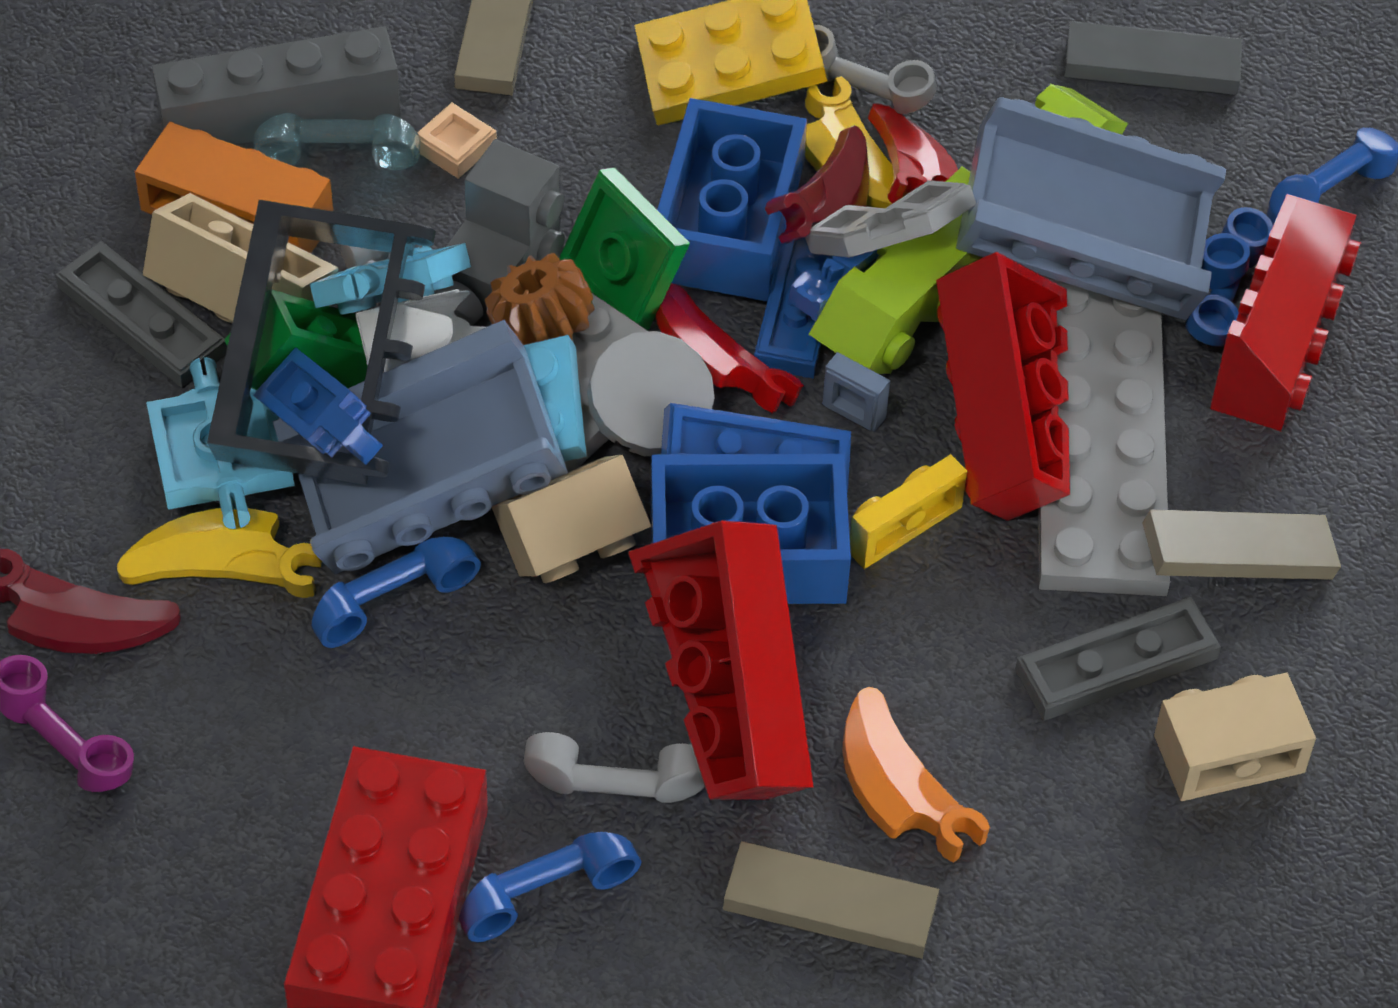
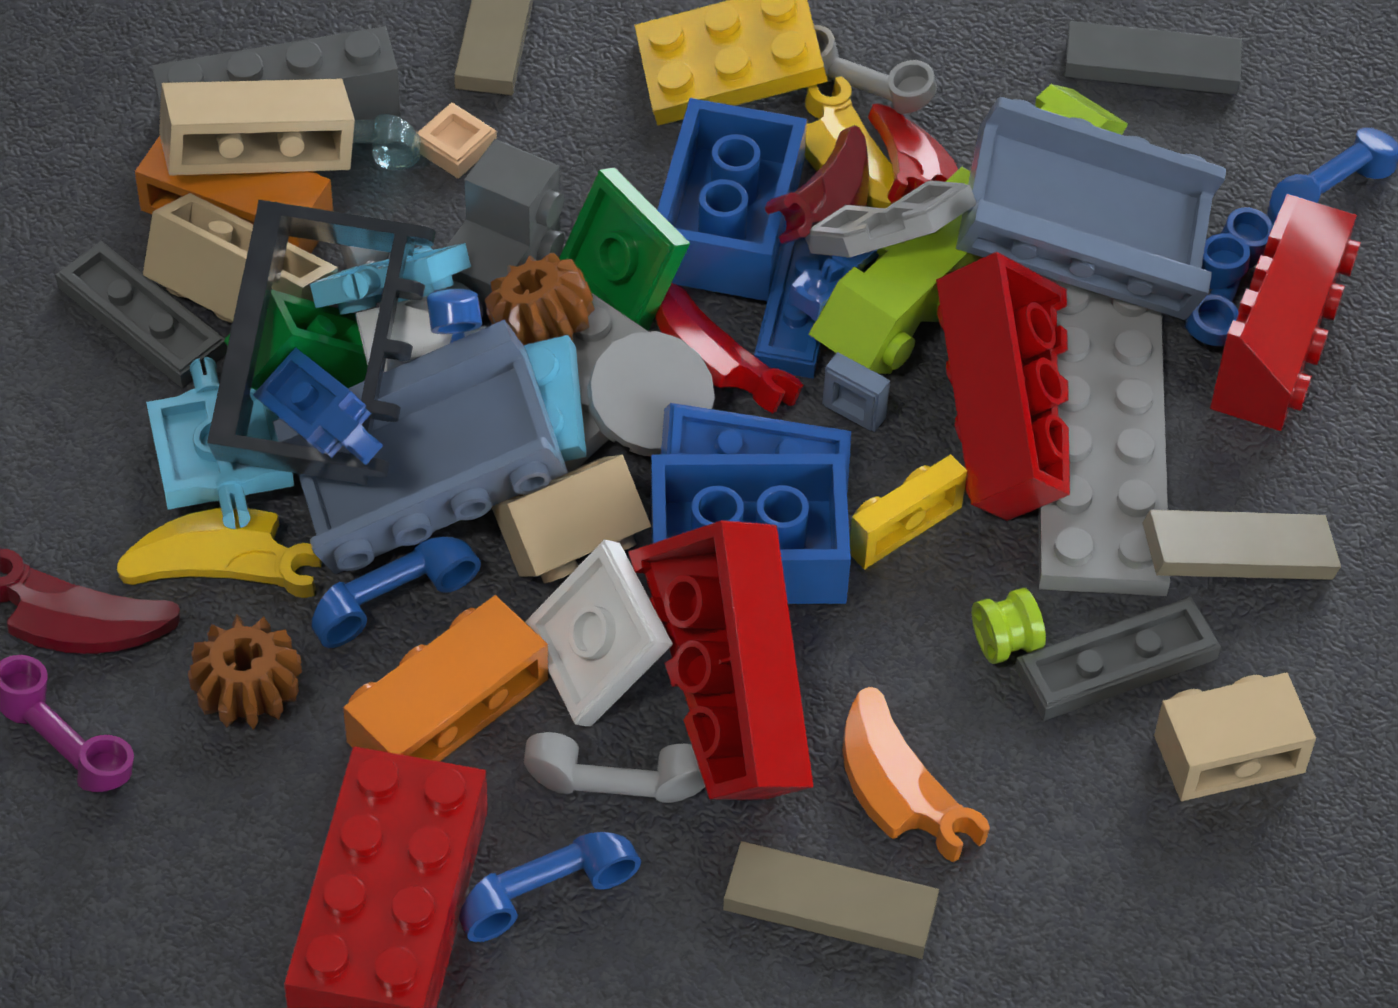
(245, 672): none -> dark orange gear
(256, 126): none -> tan brick
(450, 686): none -> orange brick
(454, 312): none -> blue bar
(599, 633): none -> white tile
(1008, 625): none -> lime wheel

